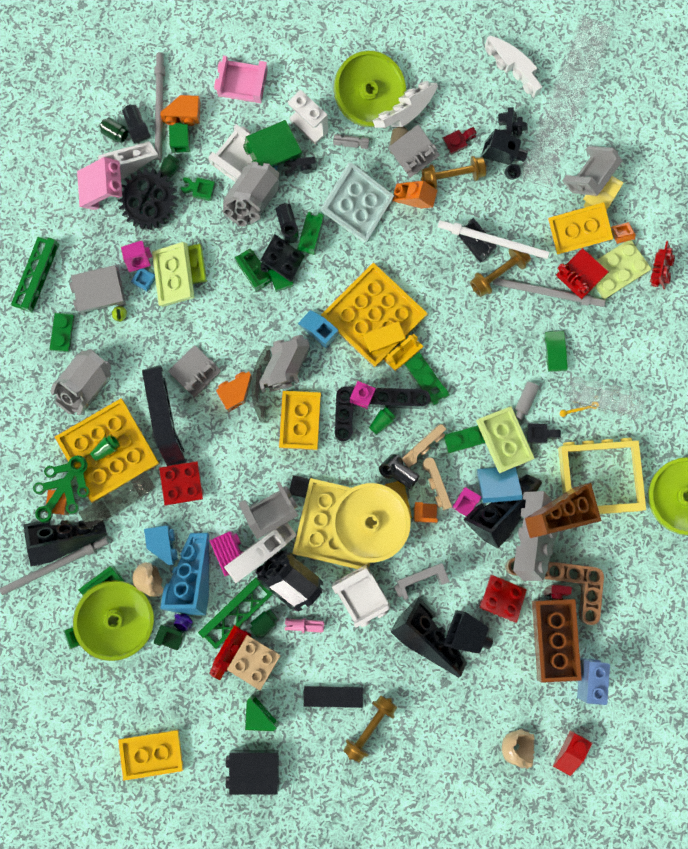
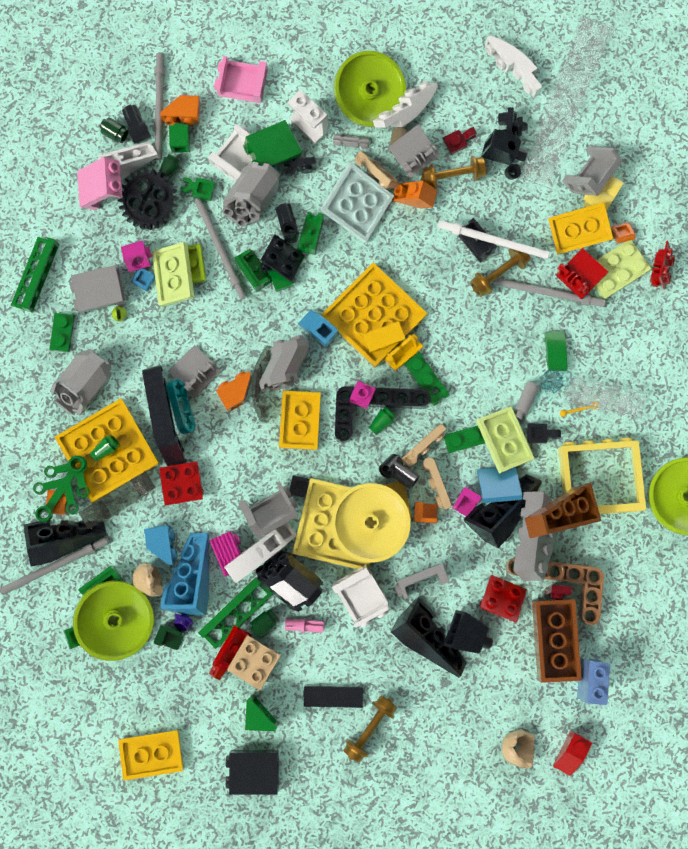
(187, 423): none -> teal beam
(234, 279): none -> light grey bar
(376, 170): none -> tan hinge
(551, 381): none -> clear light blue gear

